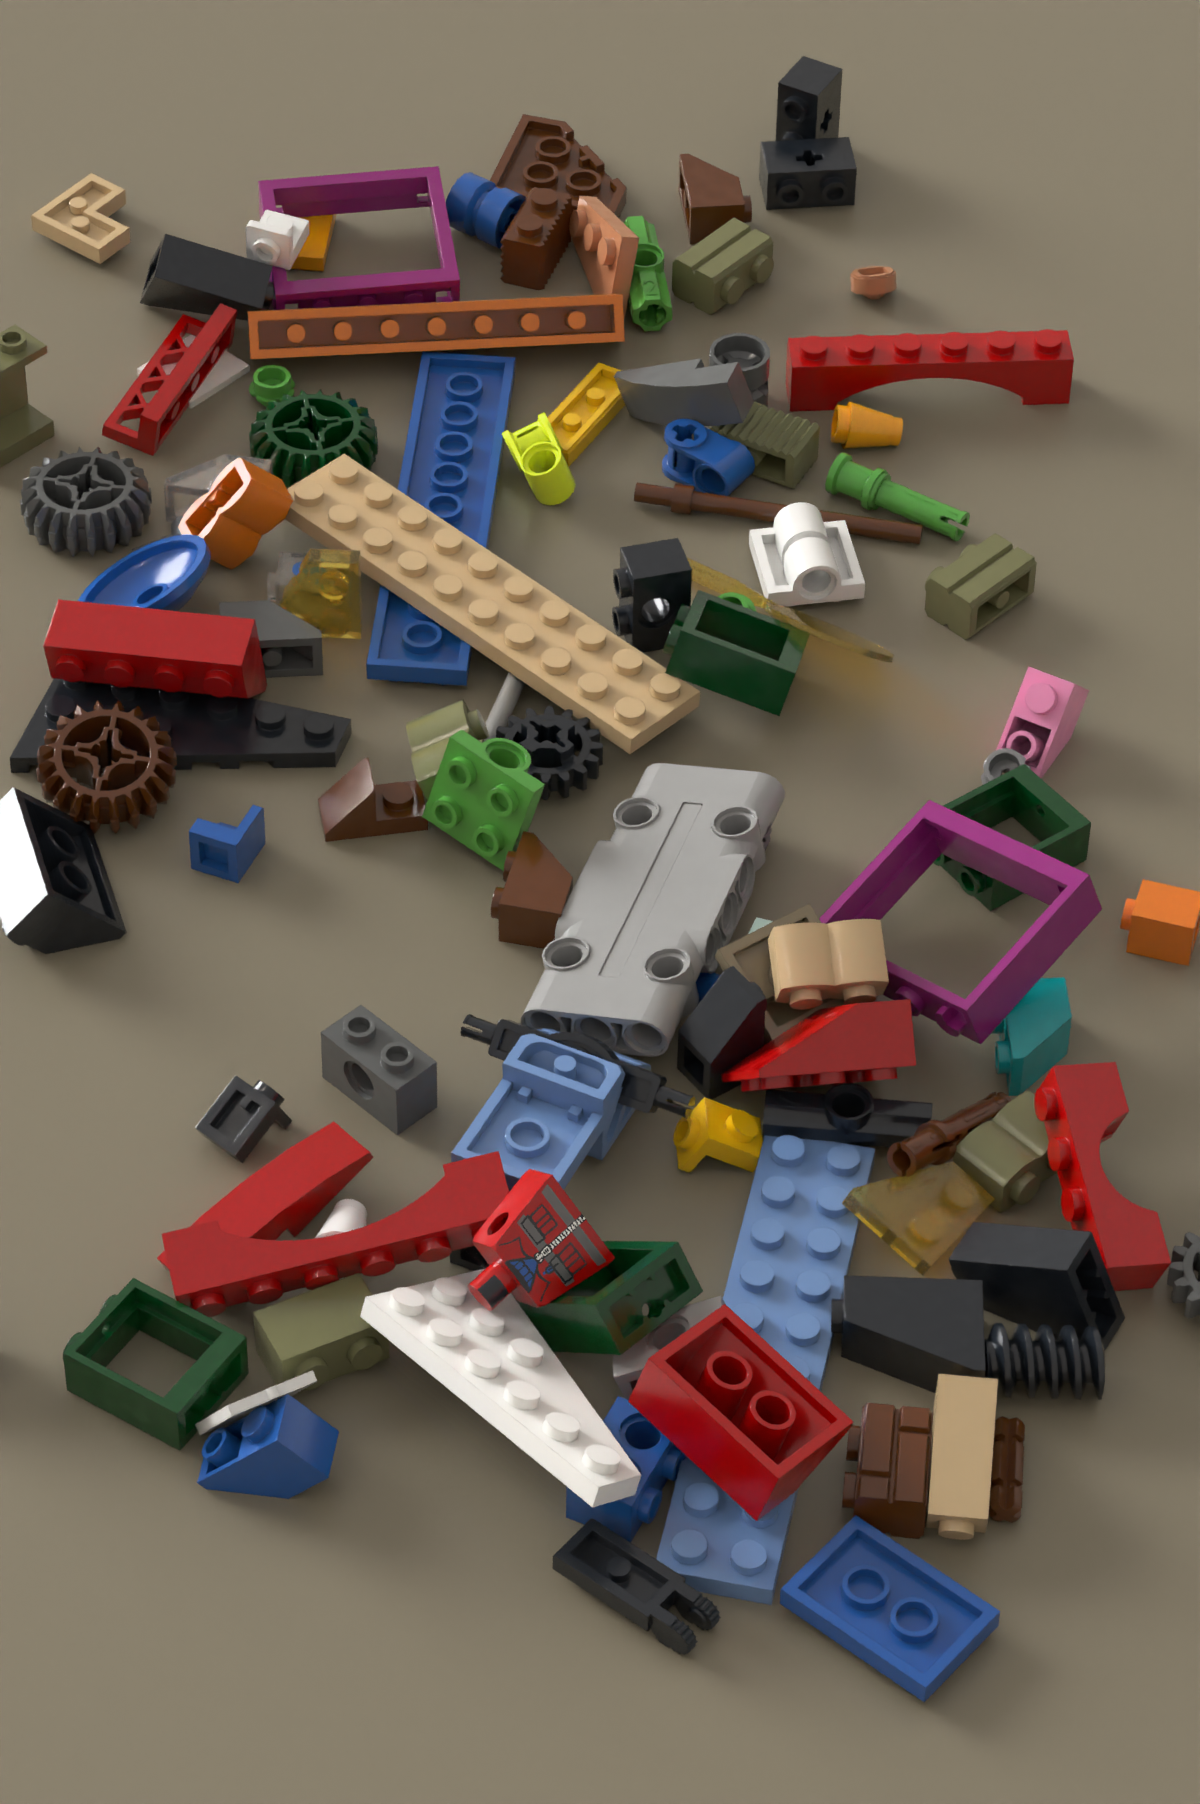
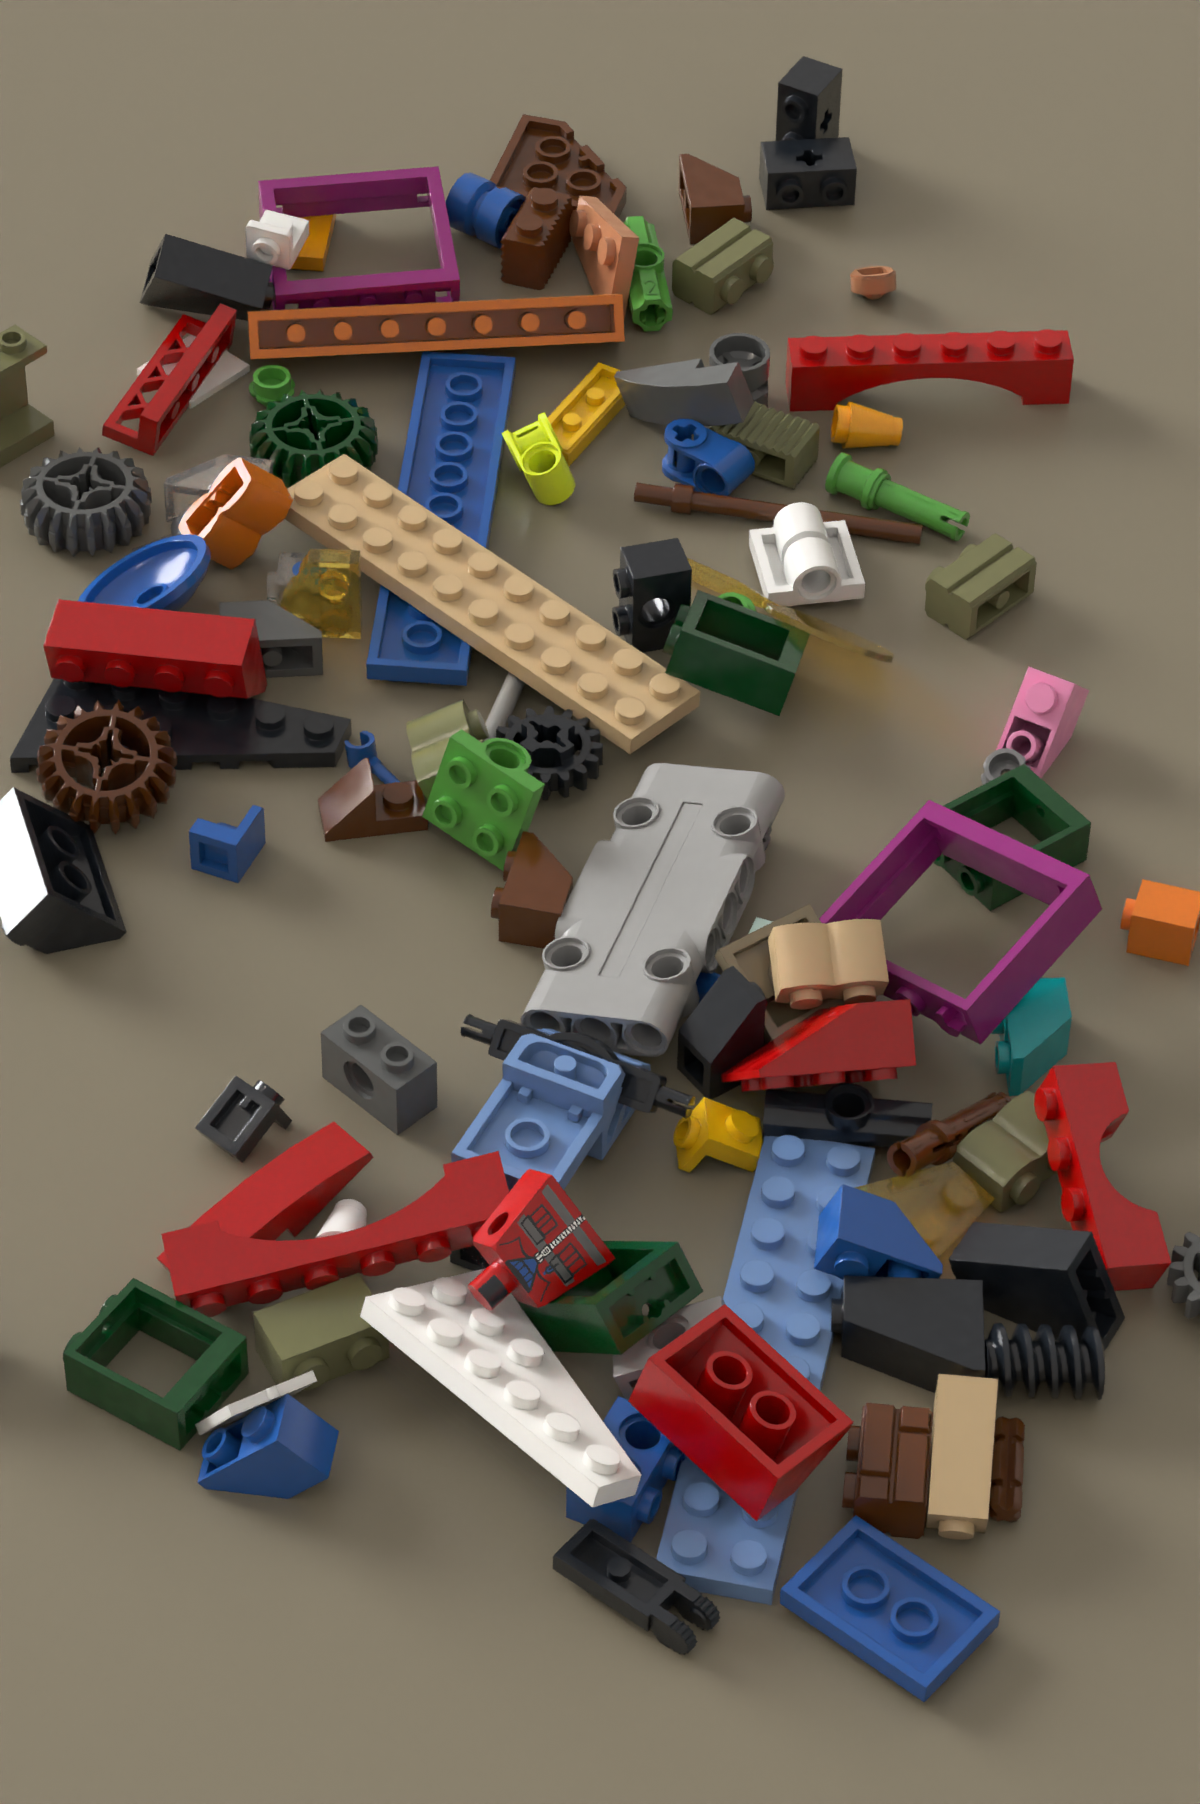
(82, 219): tan plate -> none
(368, 750): none -> blue hand
(870, 1238): none -> blue slope

